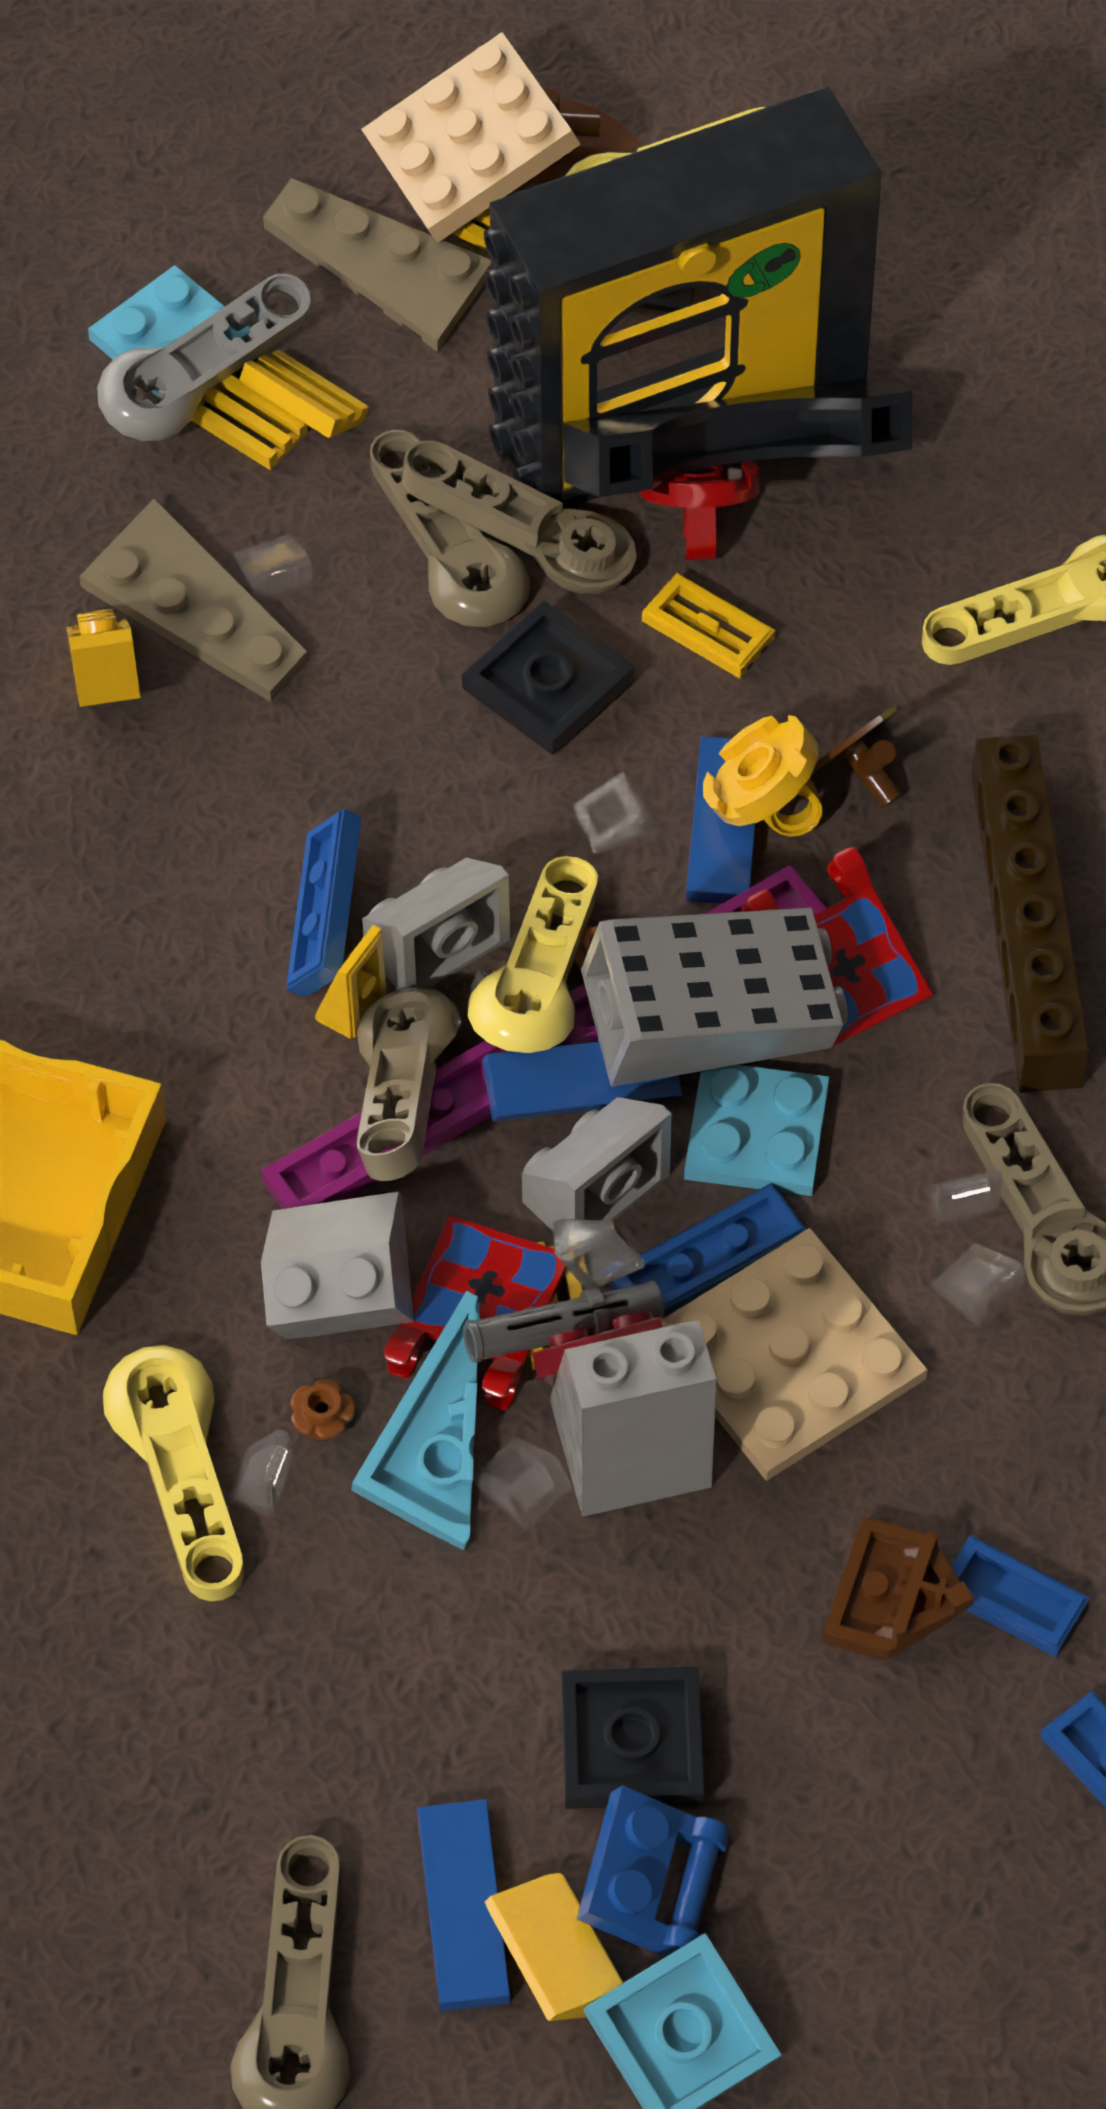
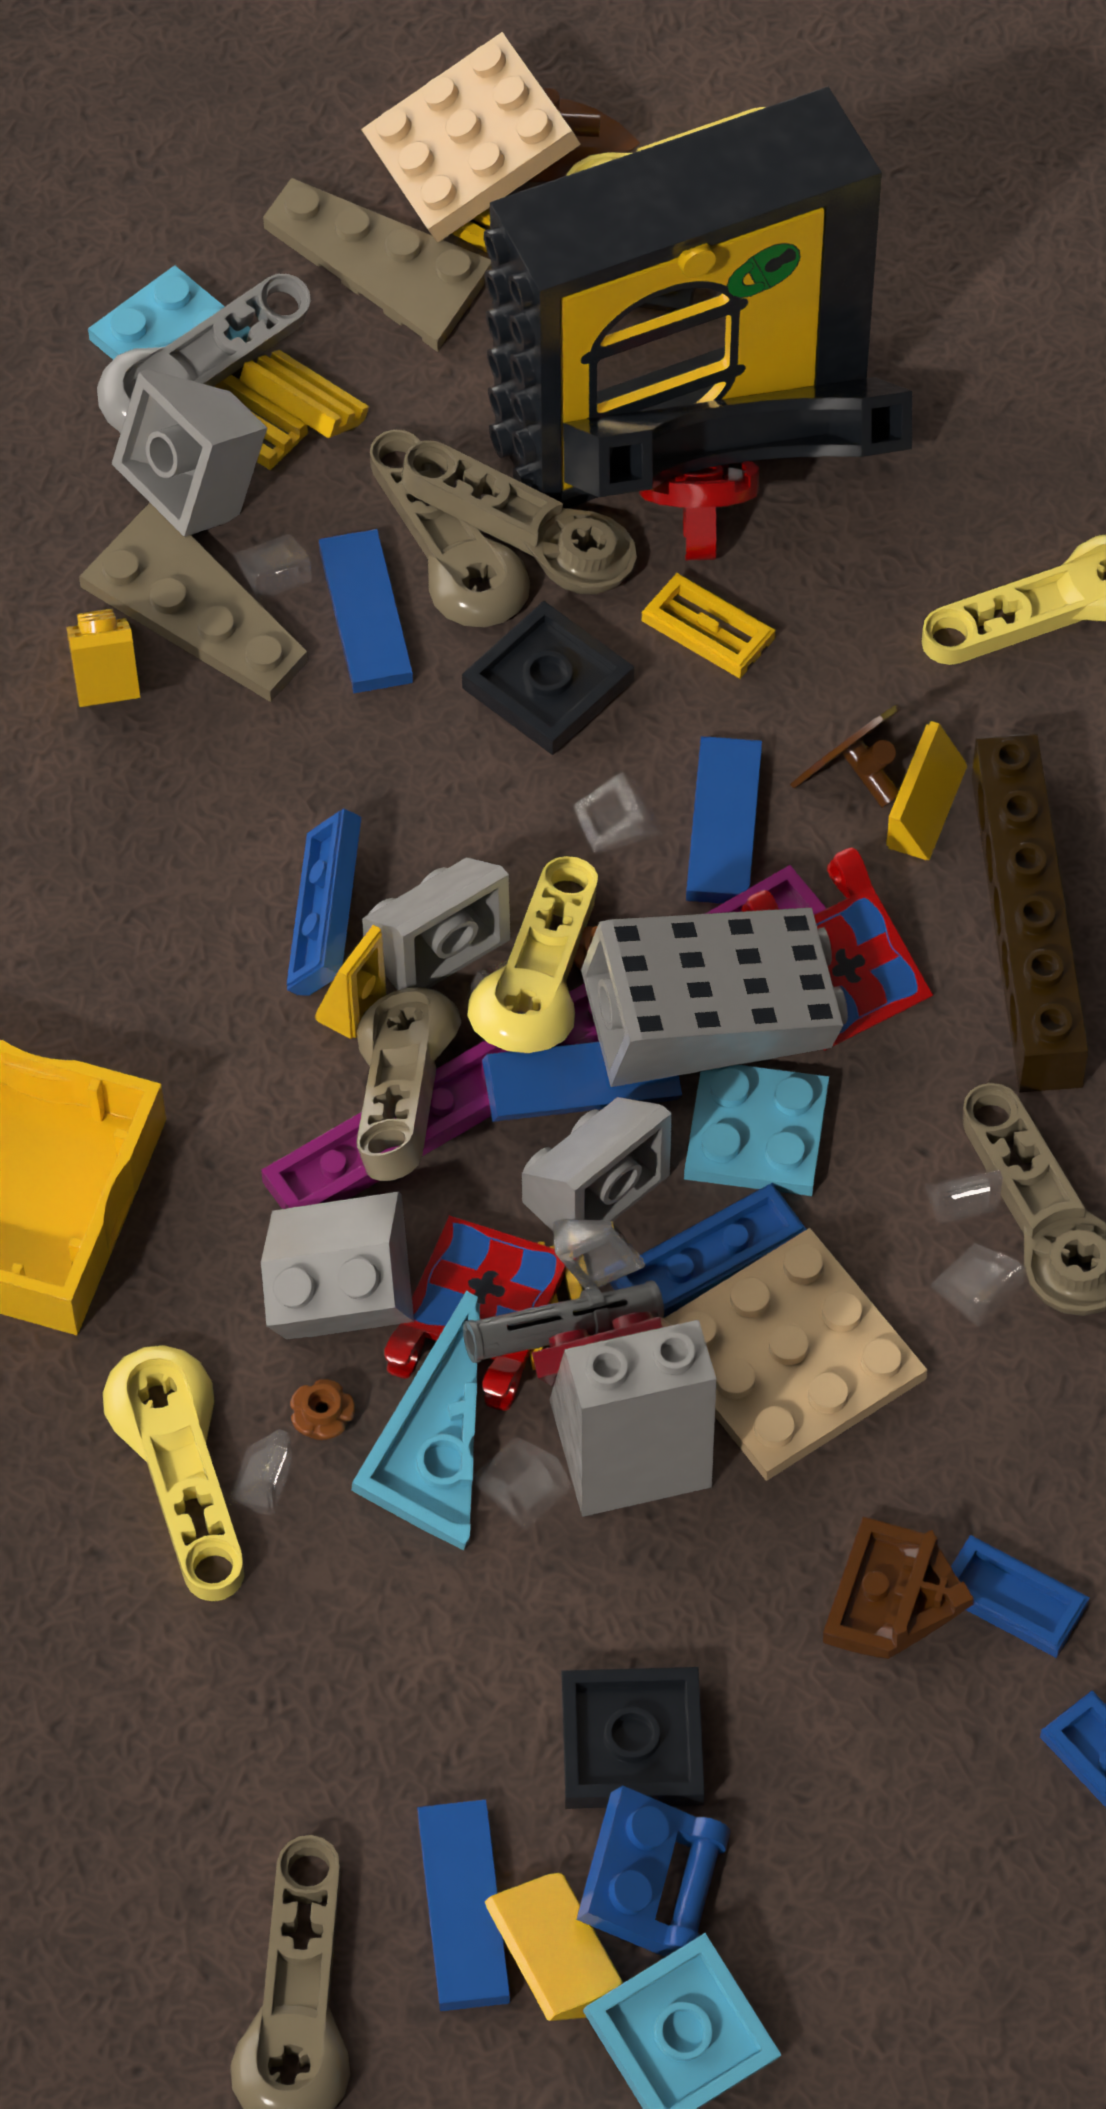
(188, 450): none -> light grey slope
(365, 611): none -> blue tile
(764, 772): yellow tile -> none
(926, 794): none -> yellow slope

